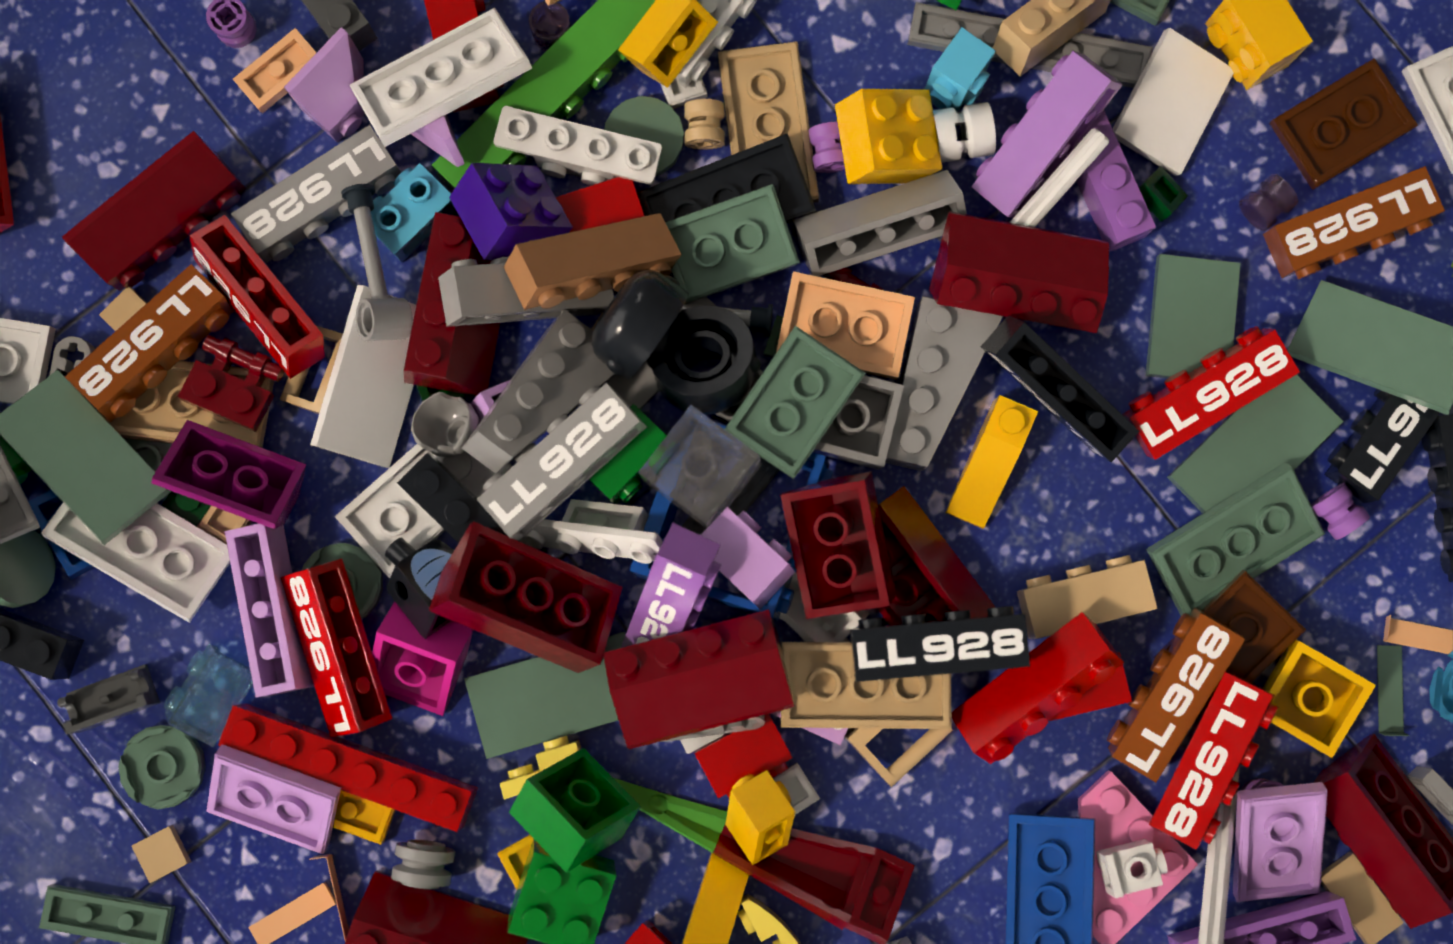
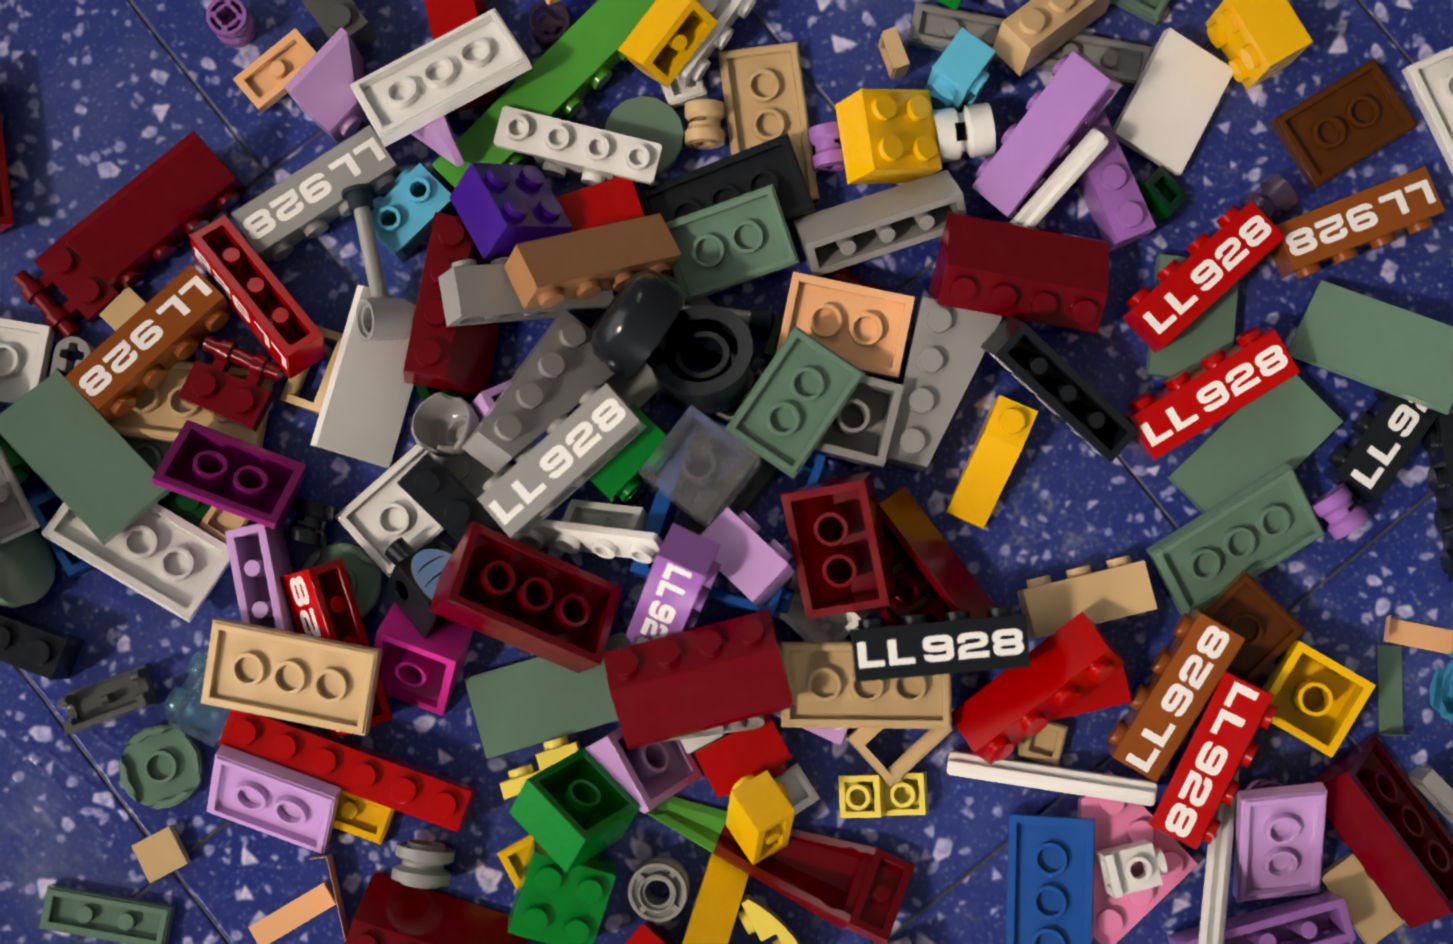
(75, 279): none -> dark red plate
(291, 676): none -> tan tile
(310, 522): none -> black wheel
(646, 772): none -> lavender slope
(651, 906): none -> light grey wheel
(873, 798): none -> light yellow slope
(893, 53): none -> tan tile
(1045, 745): none -> tan tile
(1053, 778): none -> white axle
(1203, 276): none -> red brick

